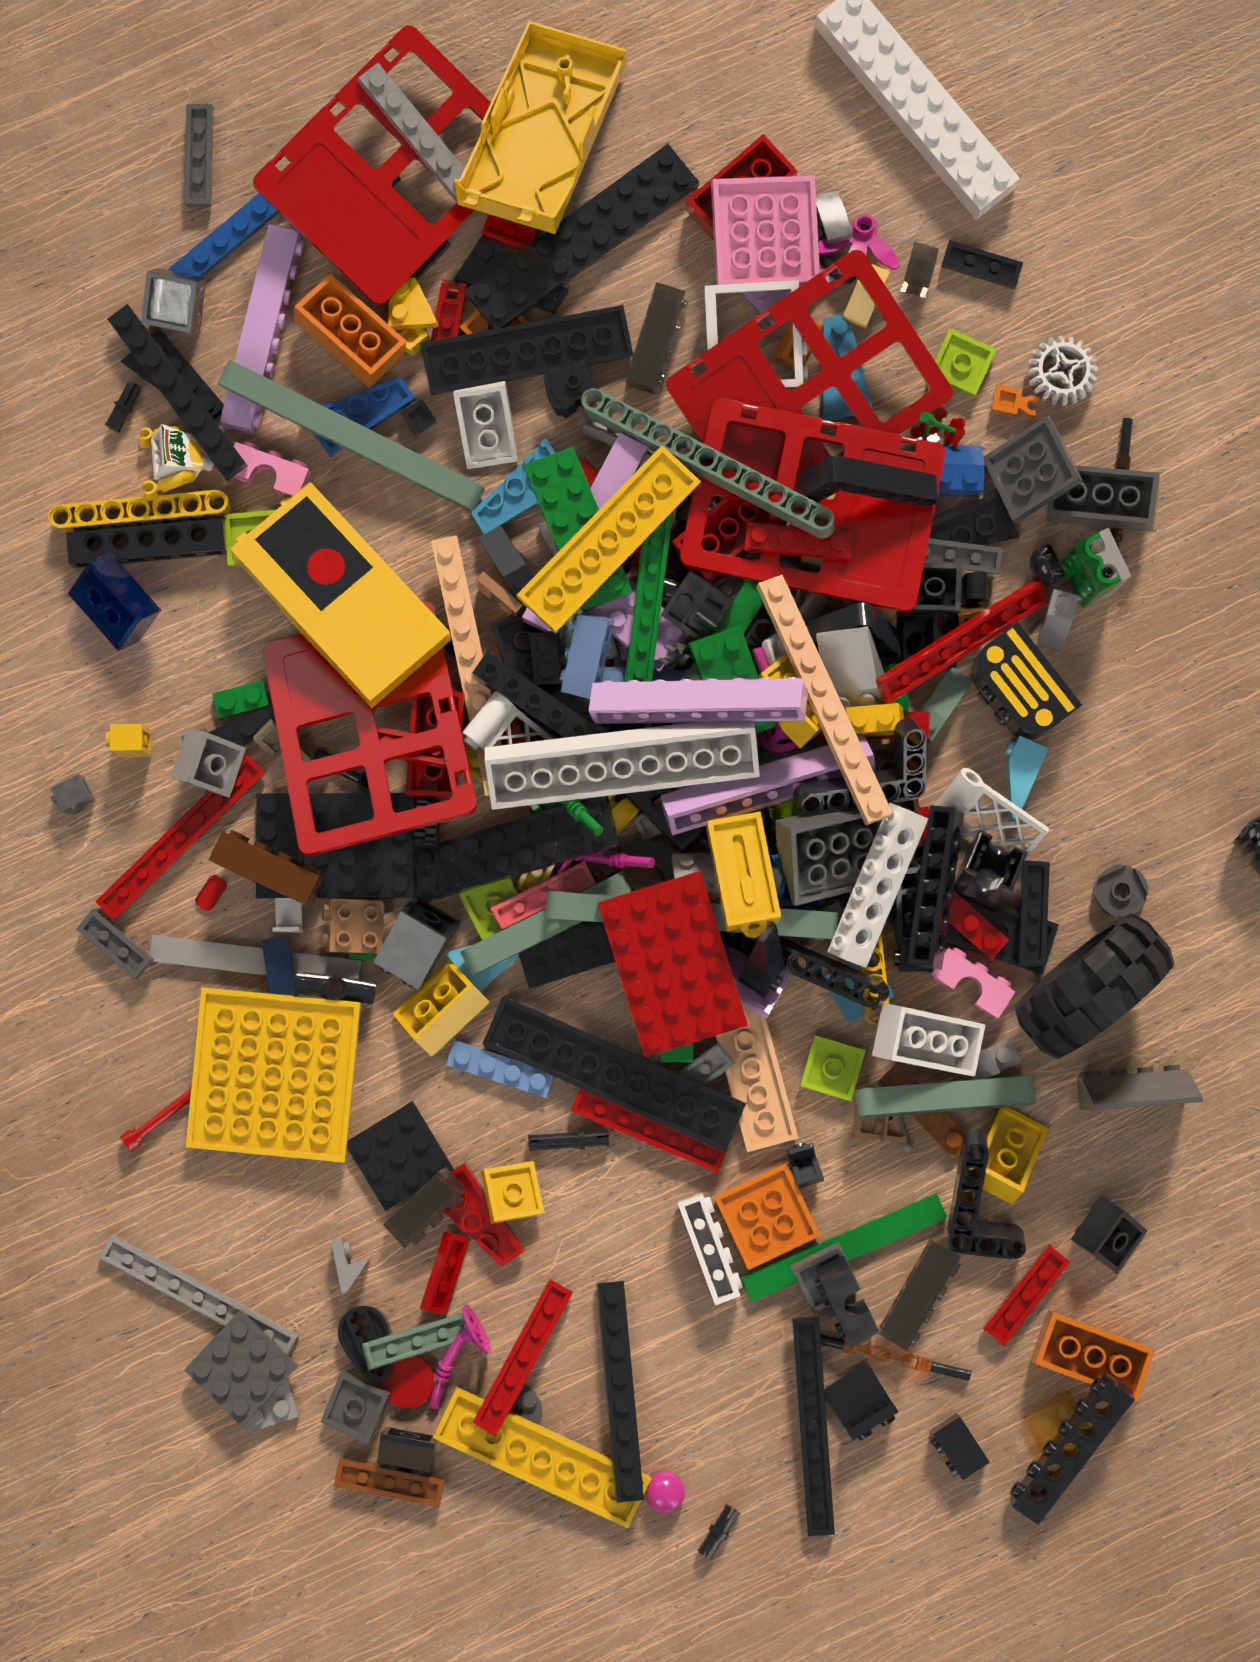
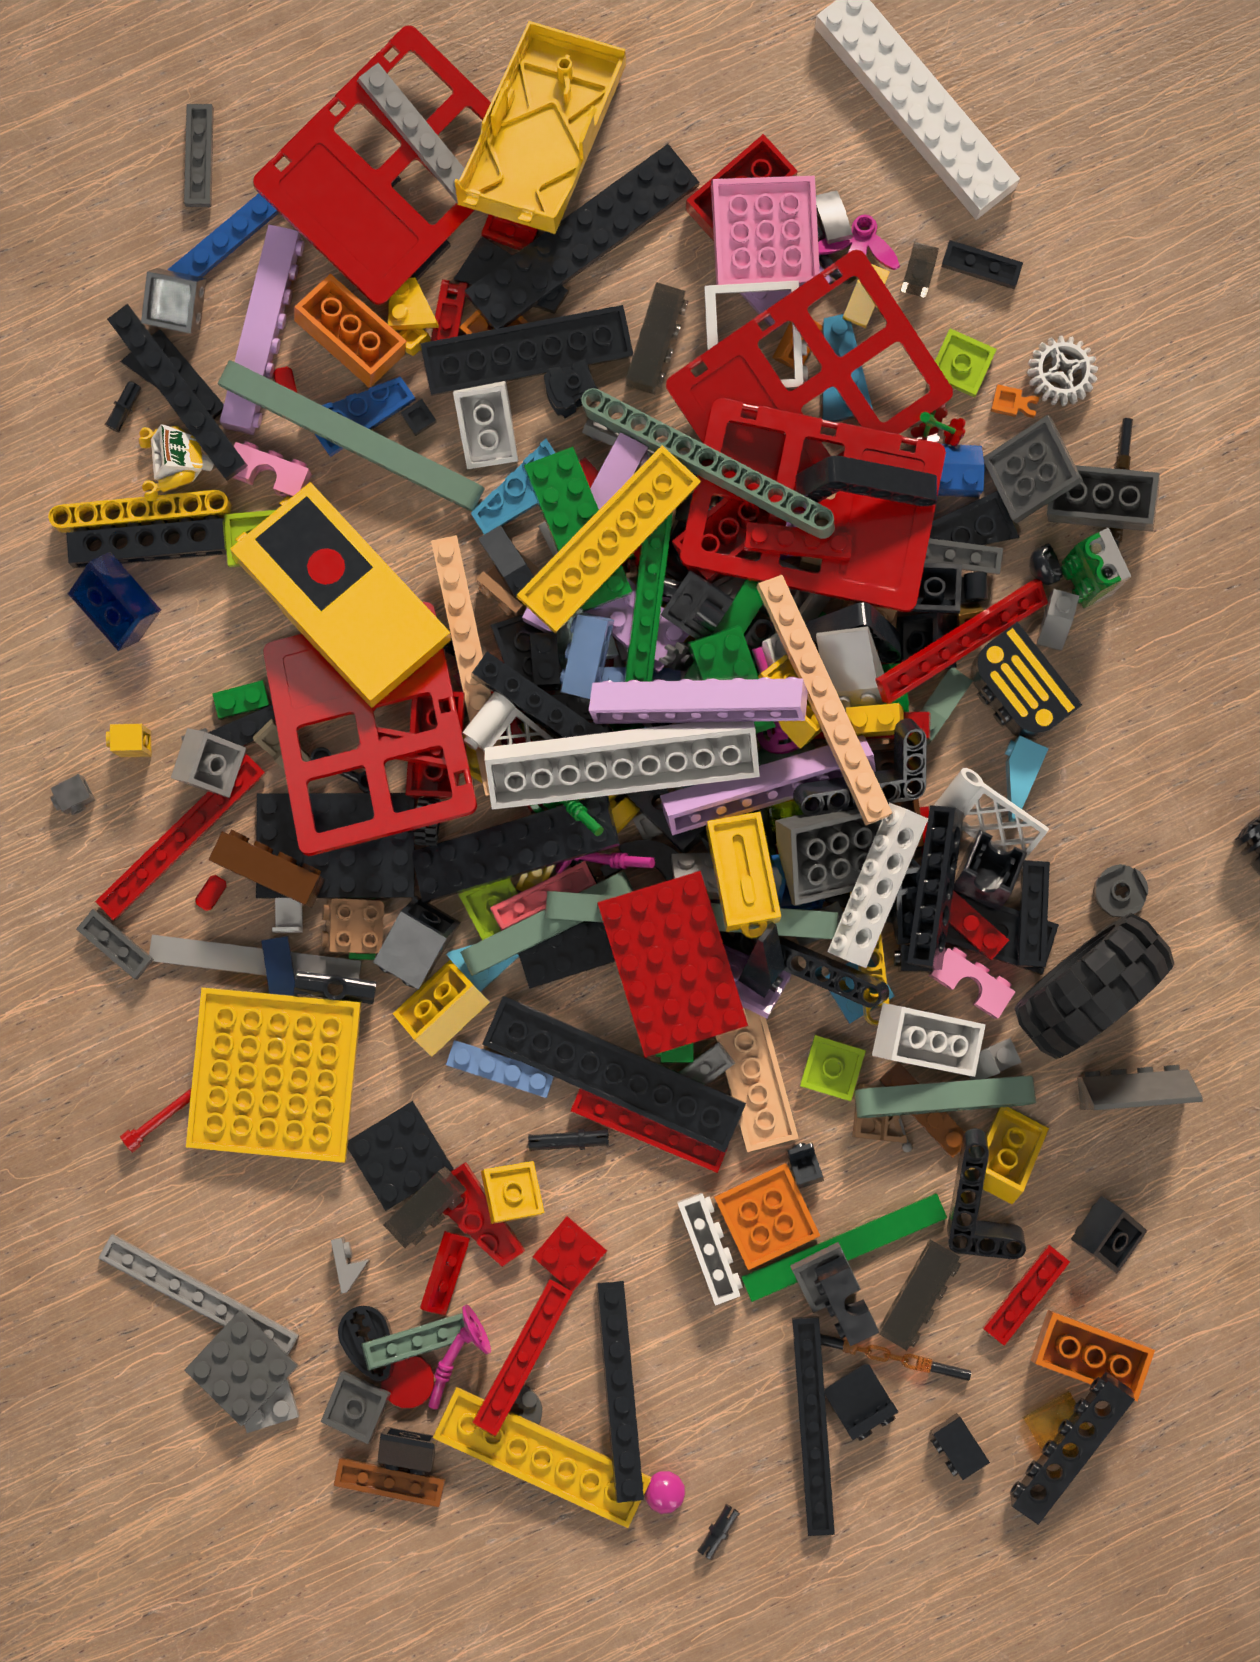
(285, 377): none -> red piece
(569, 1253): none -> red plate

